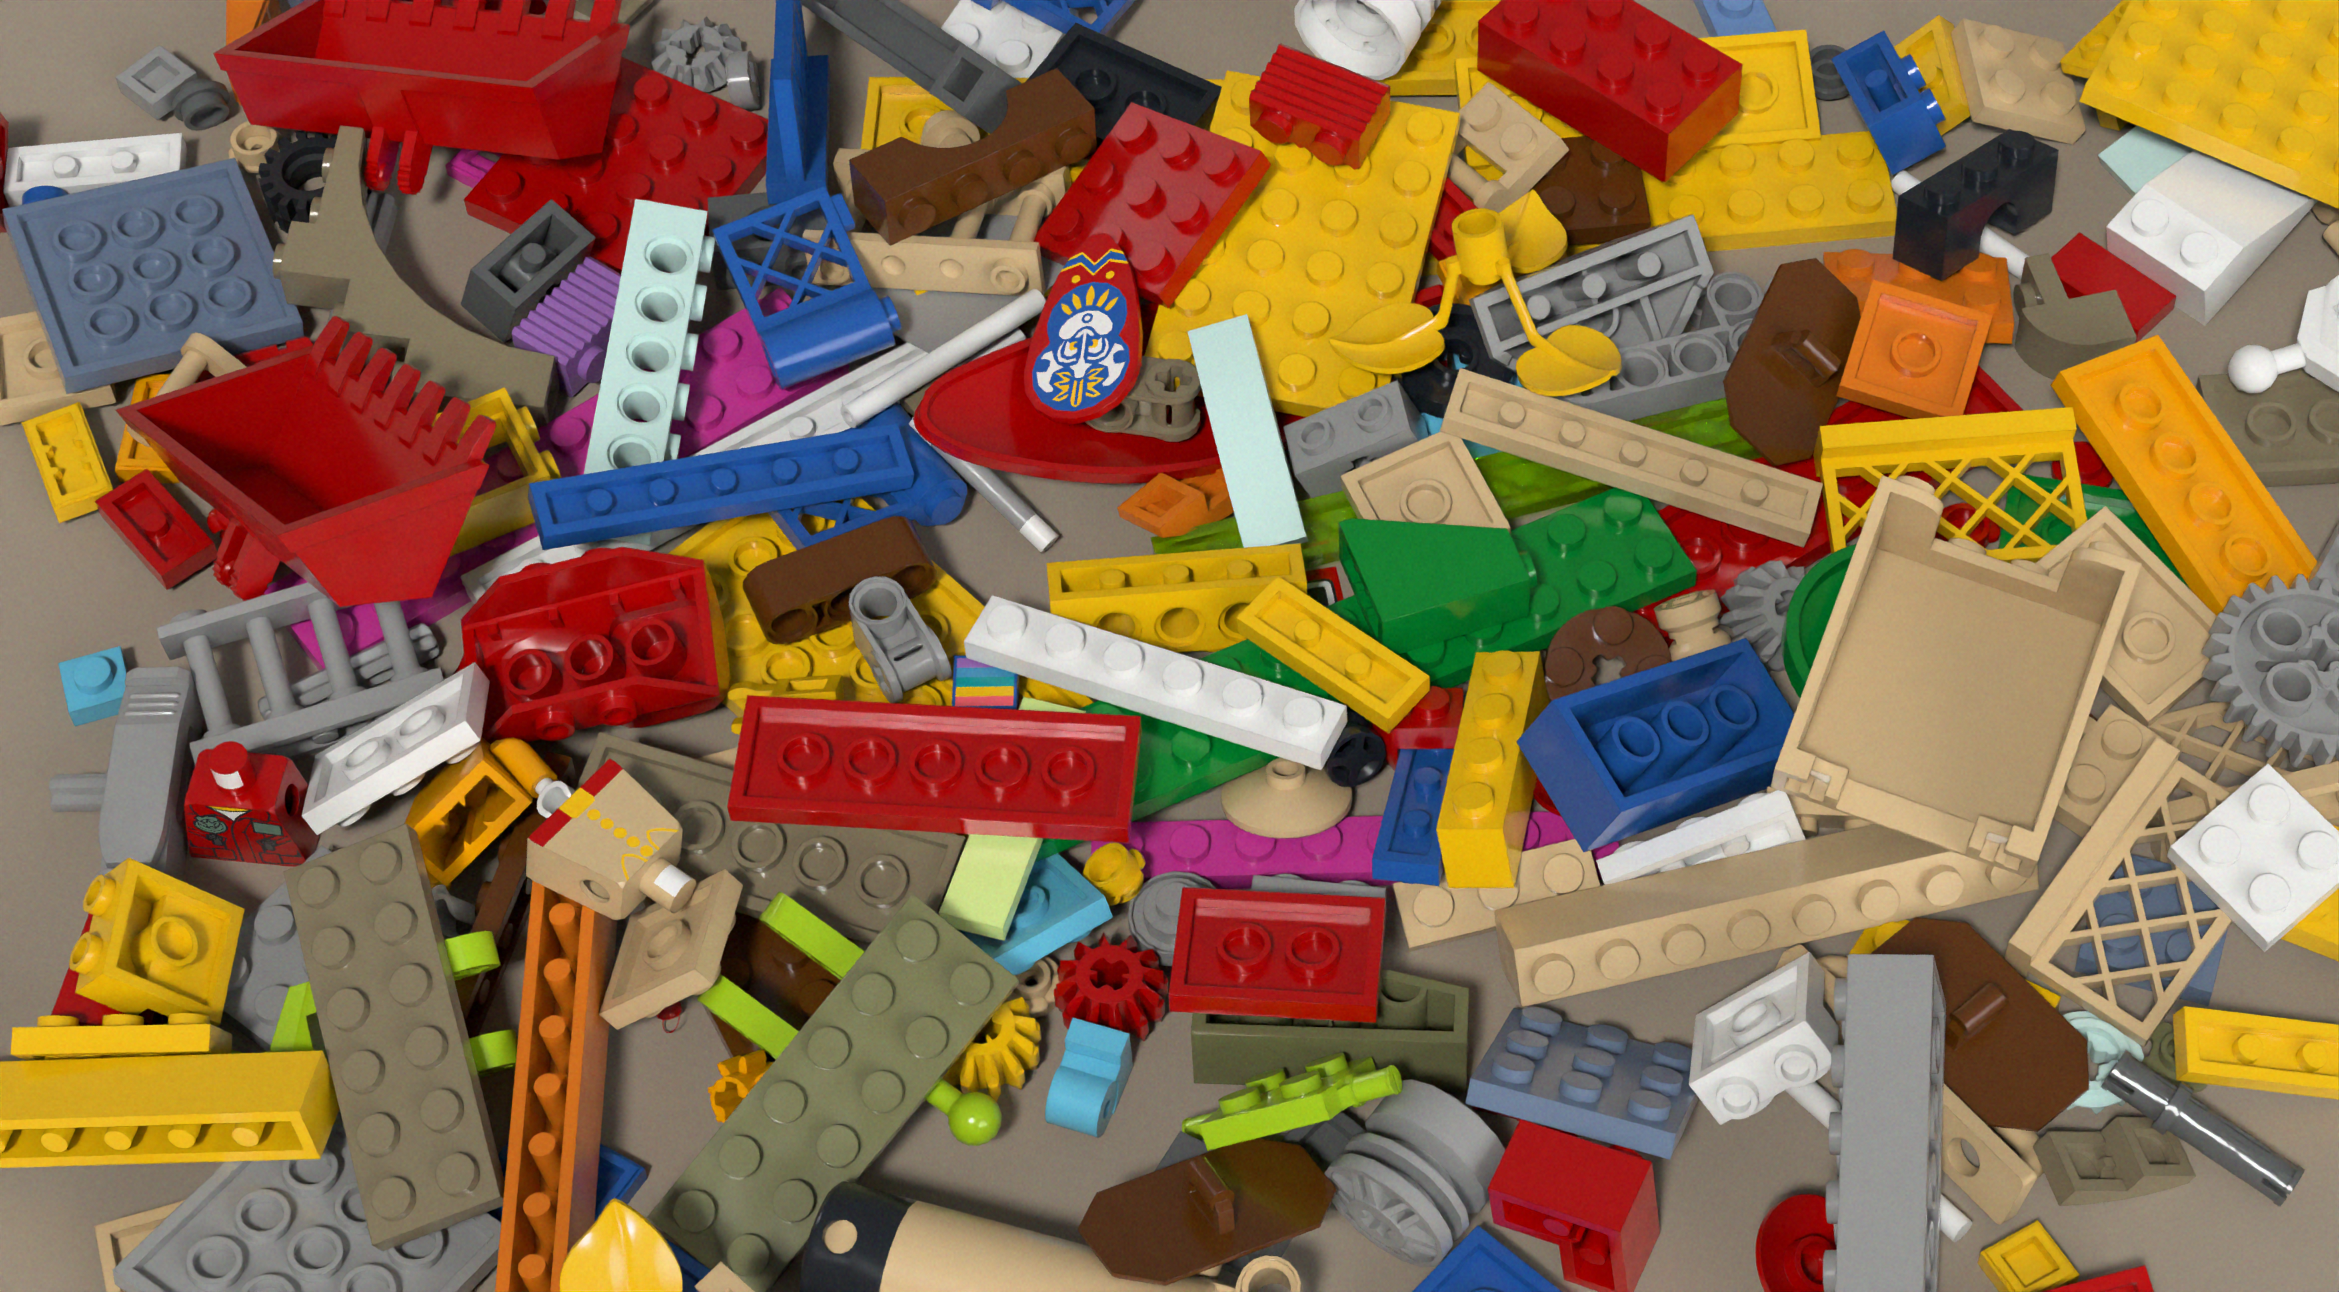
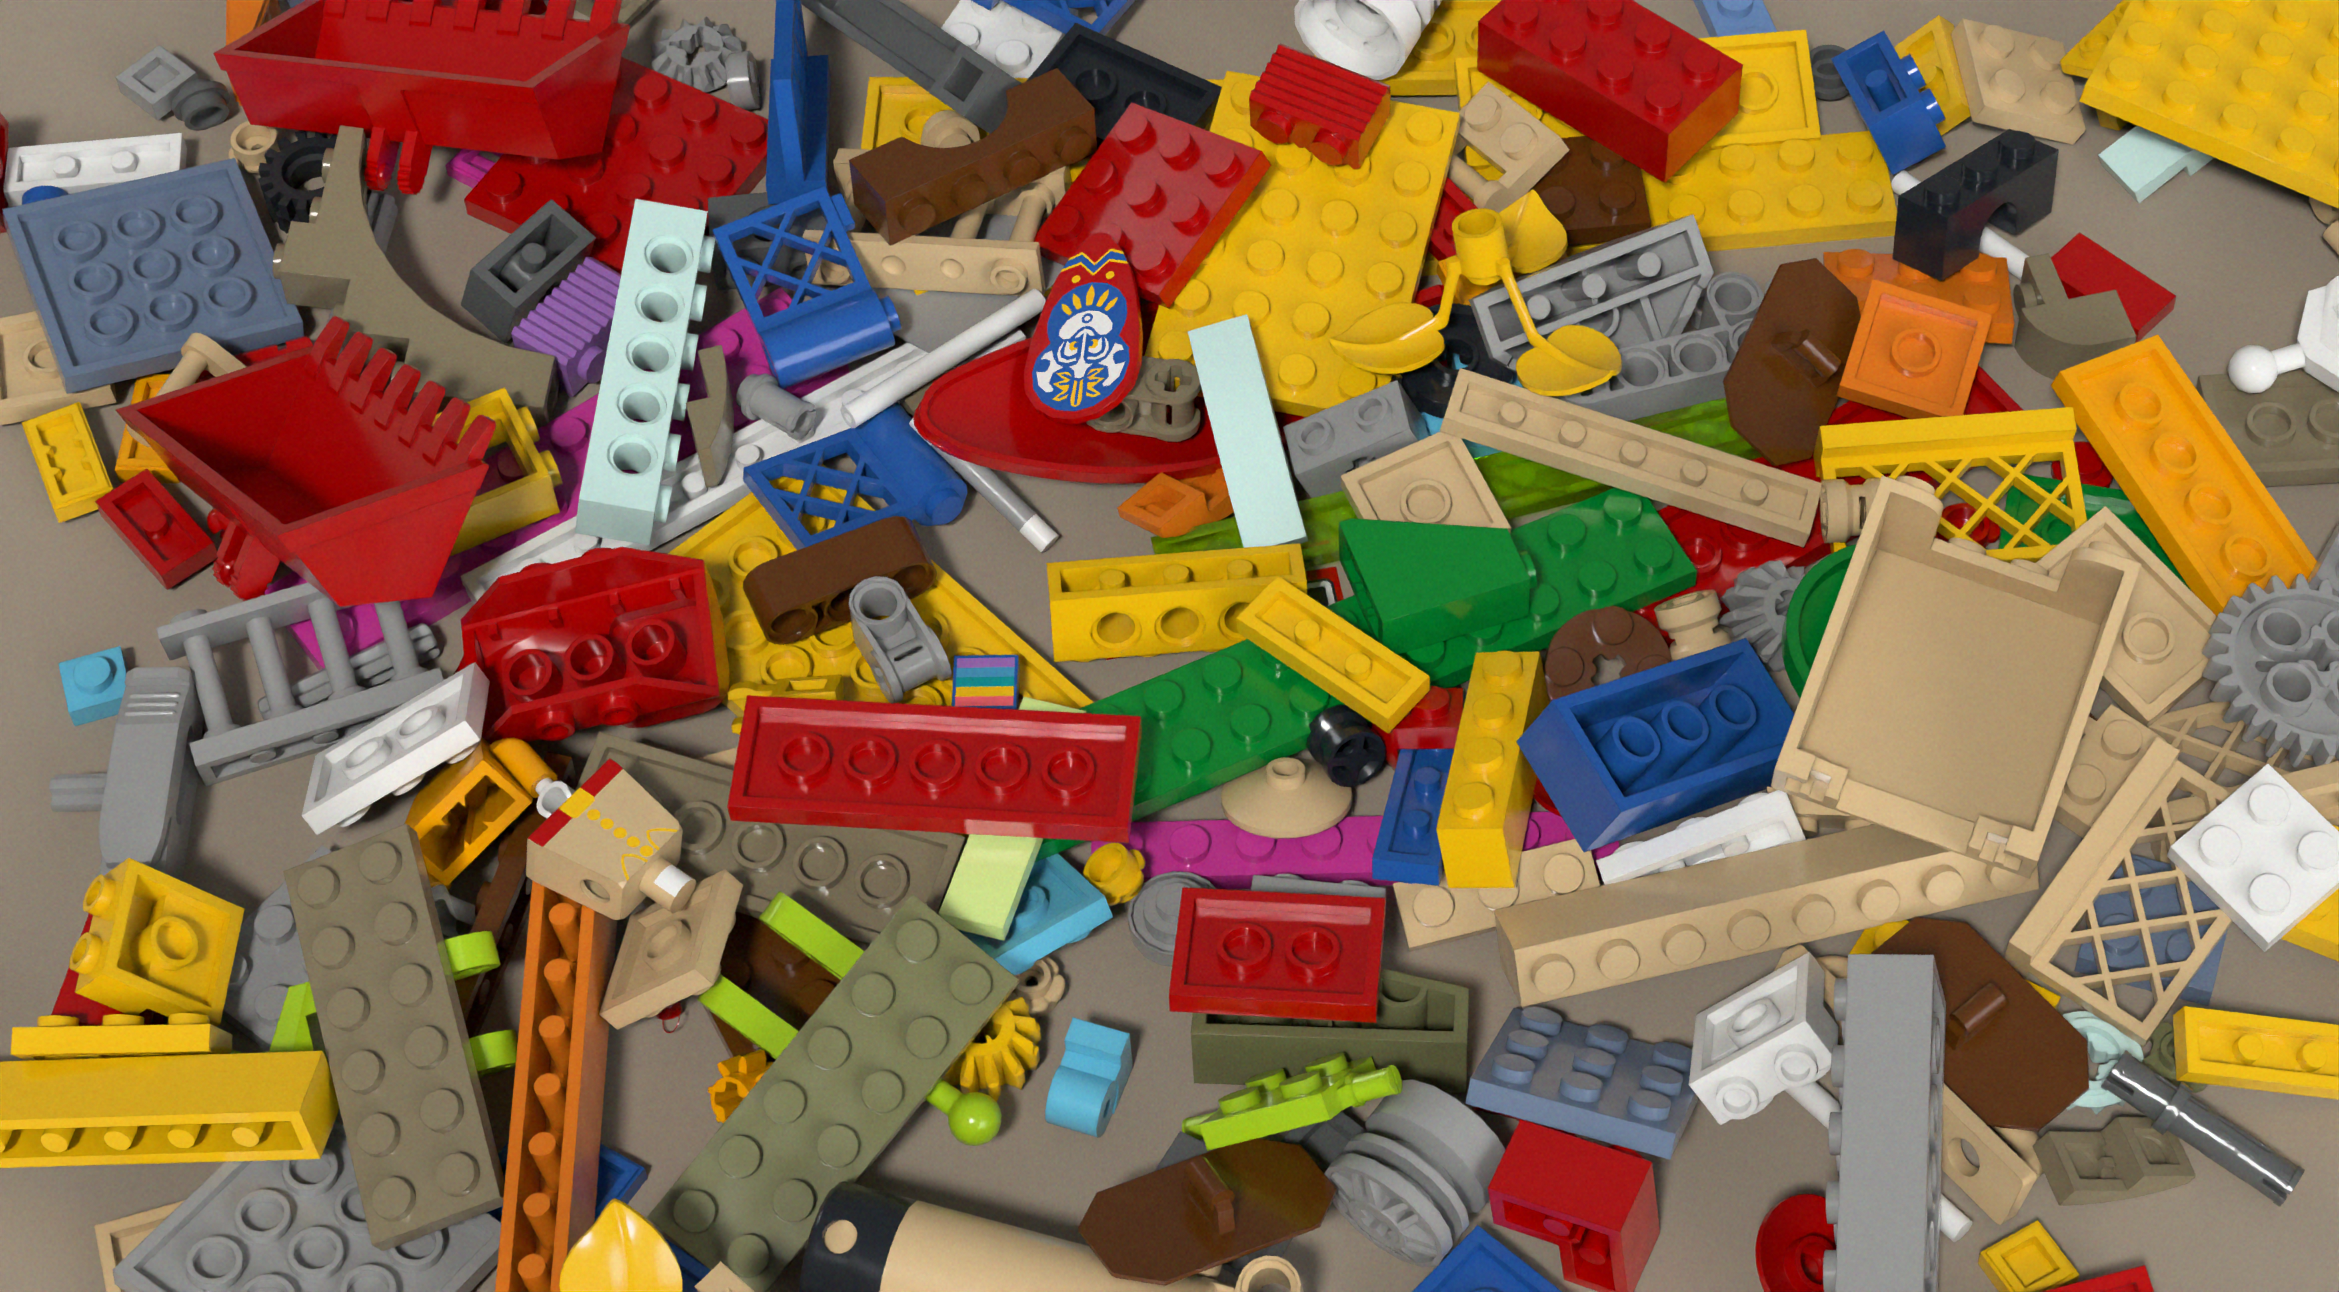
(247, 808): red torso -> none
(713, 417): none -> dark tan slope
(719, 486): blue plate -> none
(764, 399): none -> light grey pin
(1112, 986): red gear -> none
(1156, 682): white plate -> none
(1844, 508): none -> tan wheel
(2204, 229): white slope -> none

